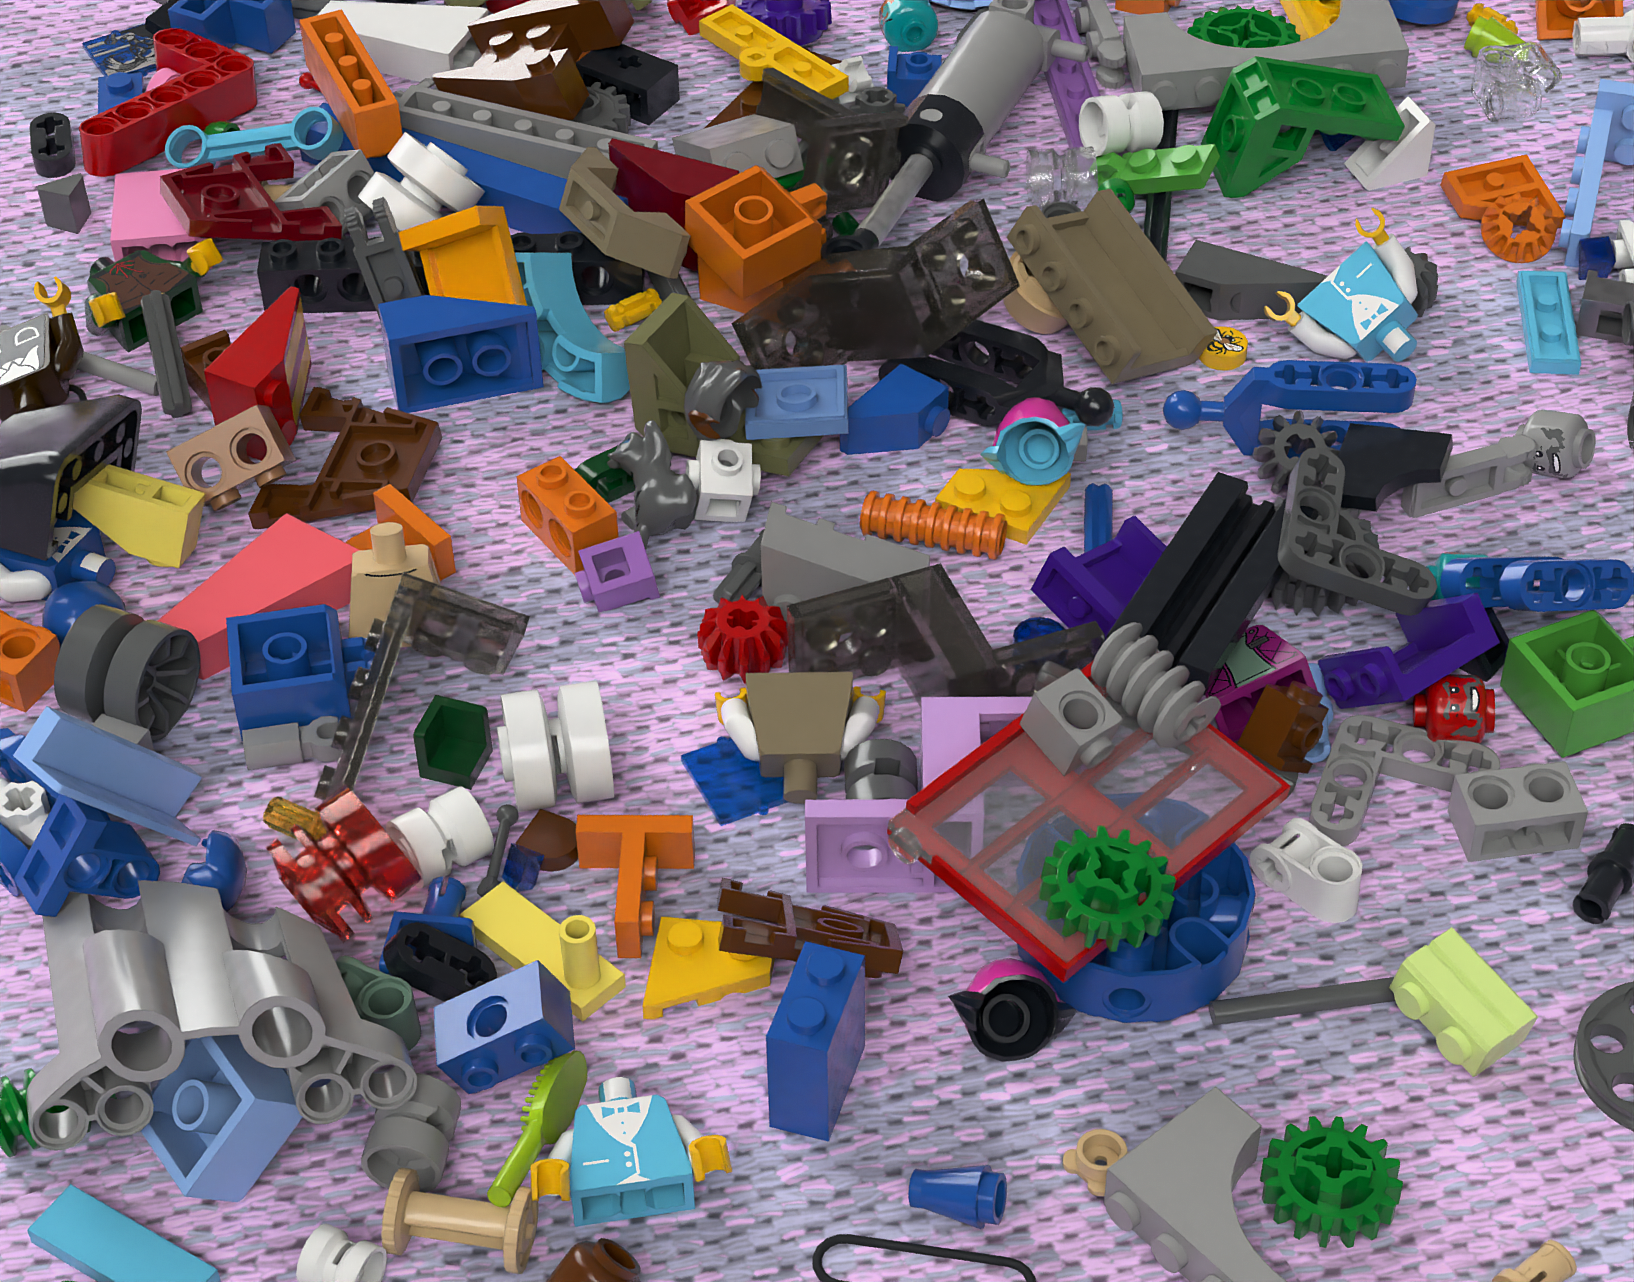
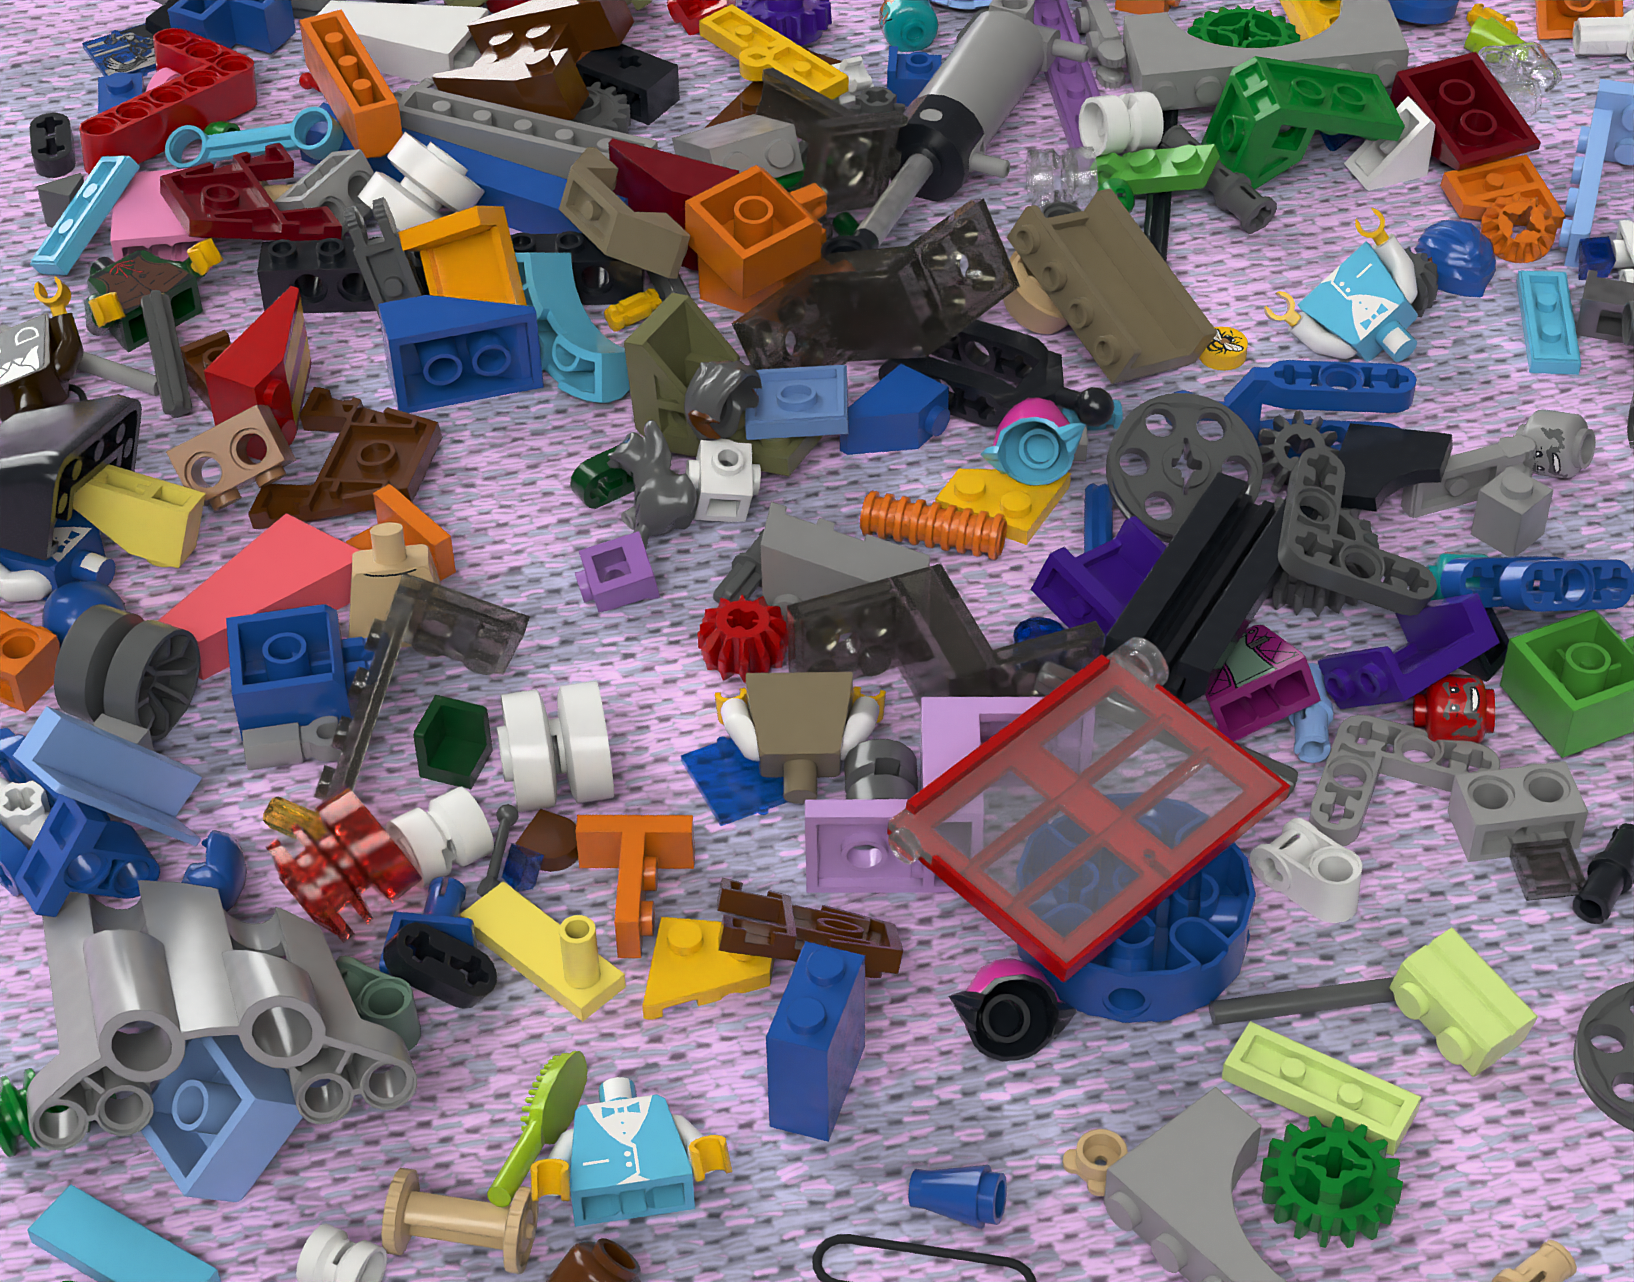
(84, 215): none -> medium azure tile
(414, 1135): light grey wheel -> none
(503, 1028): blue brick -> none
(564, 511): orange brick -> none
(1075, 702): light grey brick -> none
(1107, 888): green gear -> none
(1150, 690): light grey piece -> none
(1164, 453): none -> dark grey wedge
(1230, 189): none -> dark grey pin
(1240, 284): dark grey slope -> none
(1285, 726): reddish brown brick -> none
(1319, 1085): none -> yellowish green plate
(1462, 257): none -> blue hair
(1470, 111): none -> dark red slope
(1511, 512): none -> light grey brick
(1547, 869): none -> clear smoke tile

